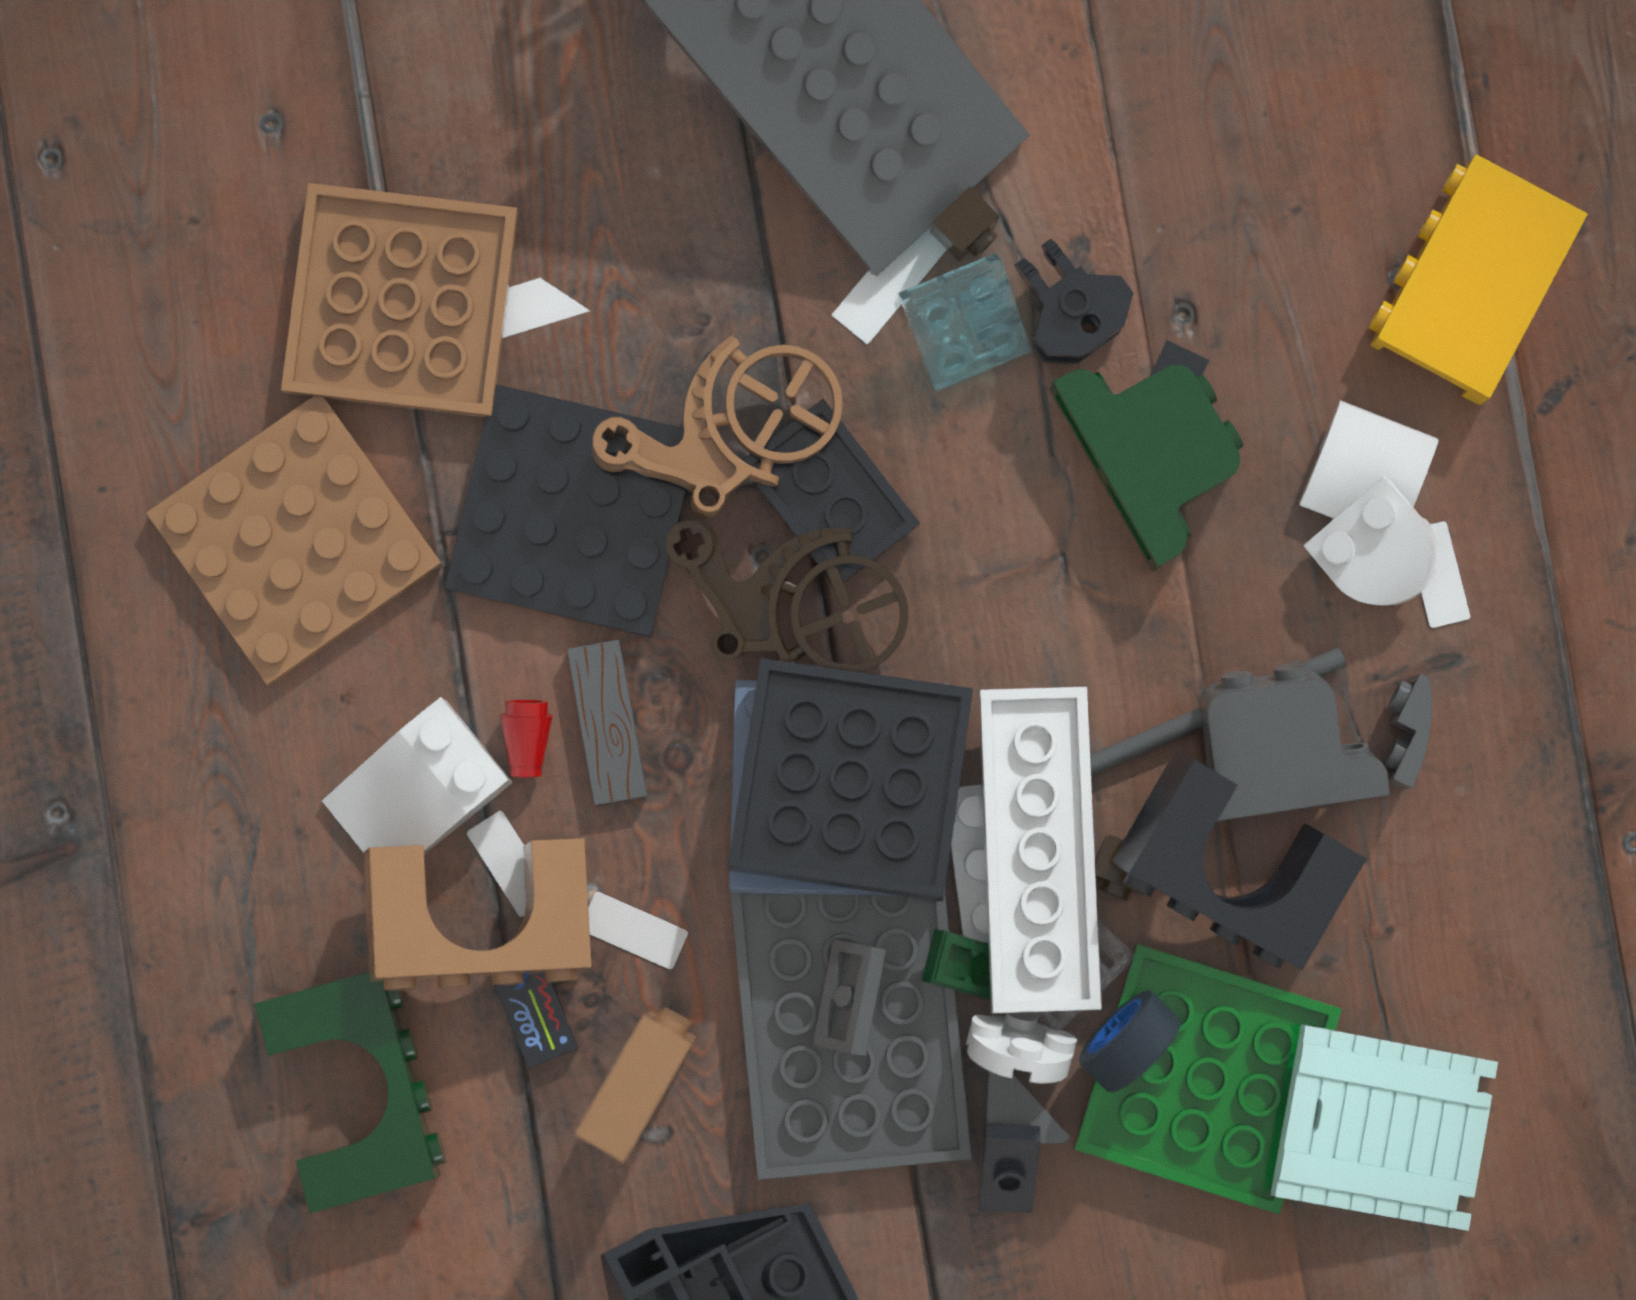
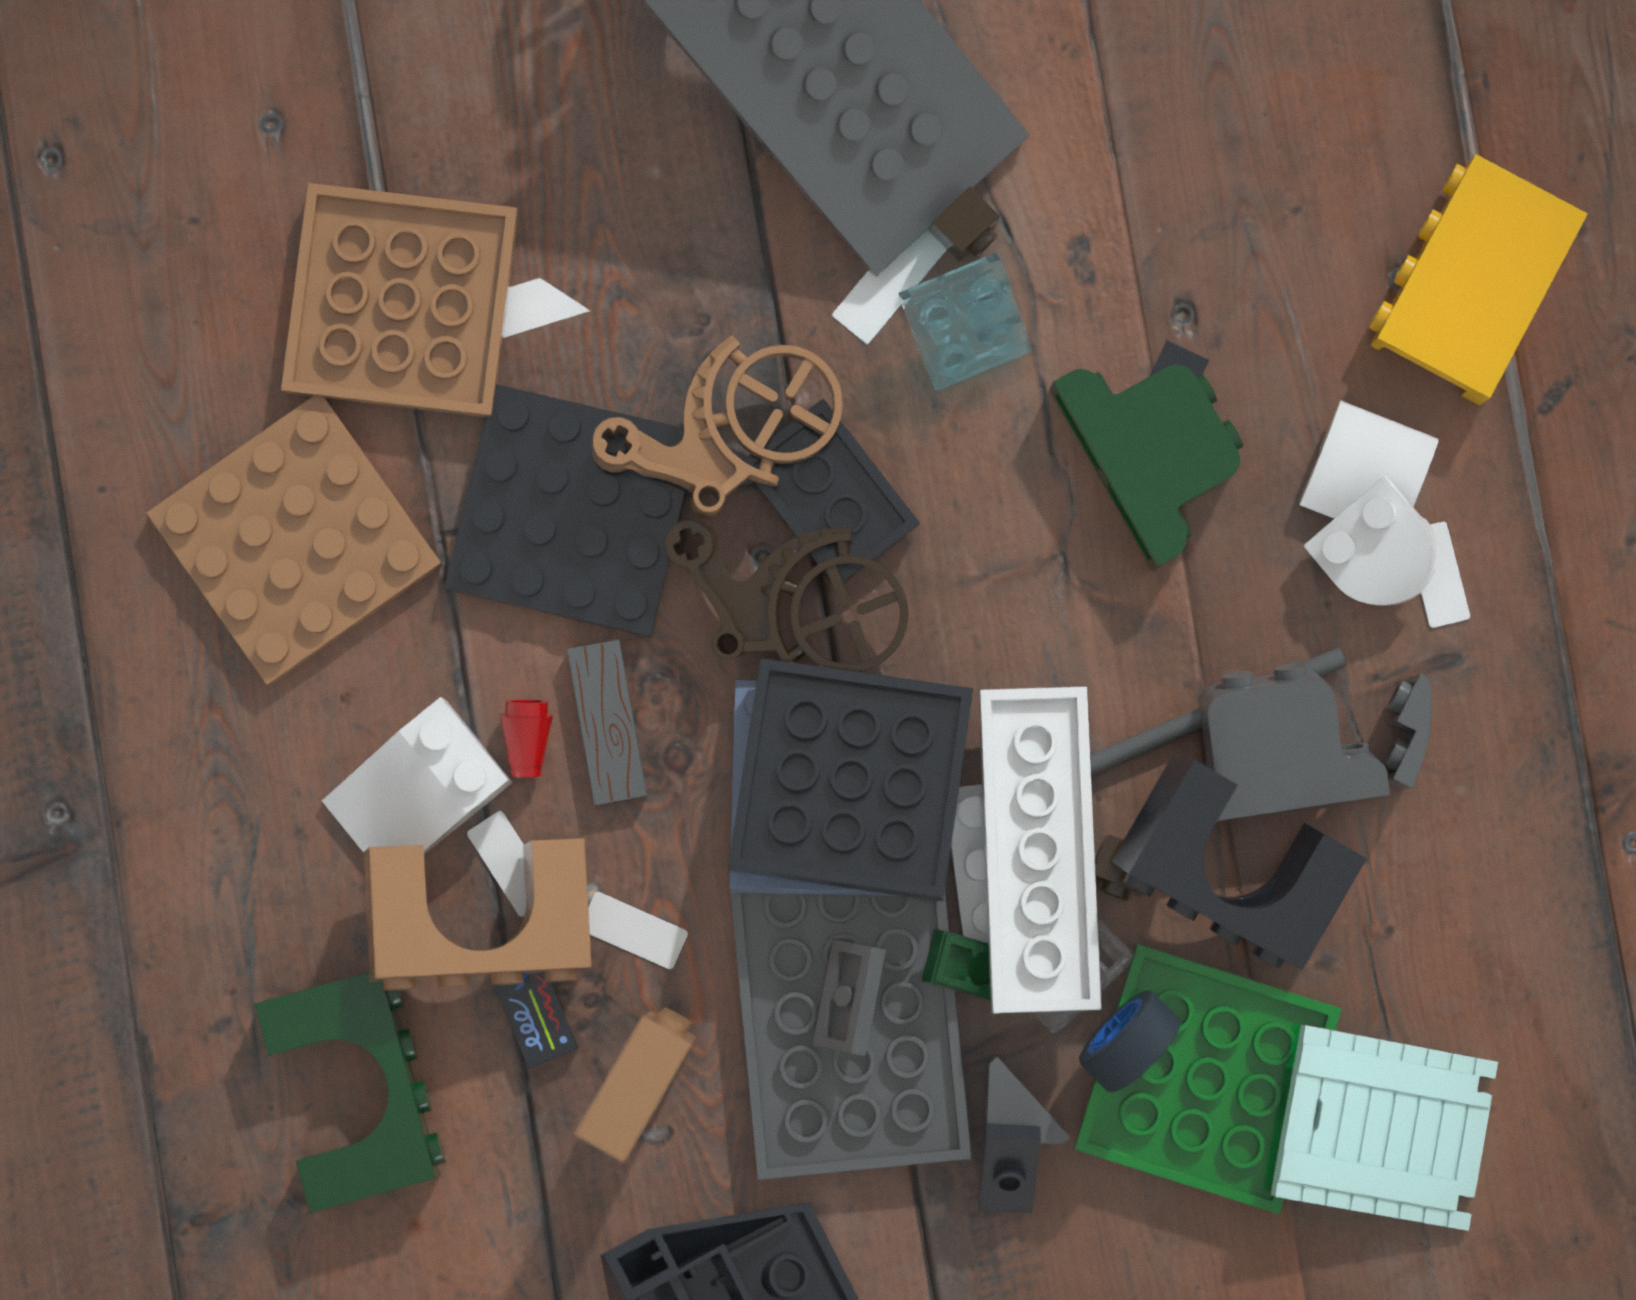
(1020, 1044): white plate -> none
(1069, 303): black hinge -> none

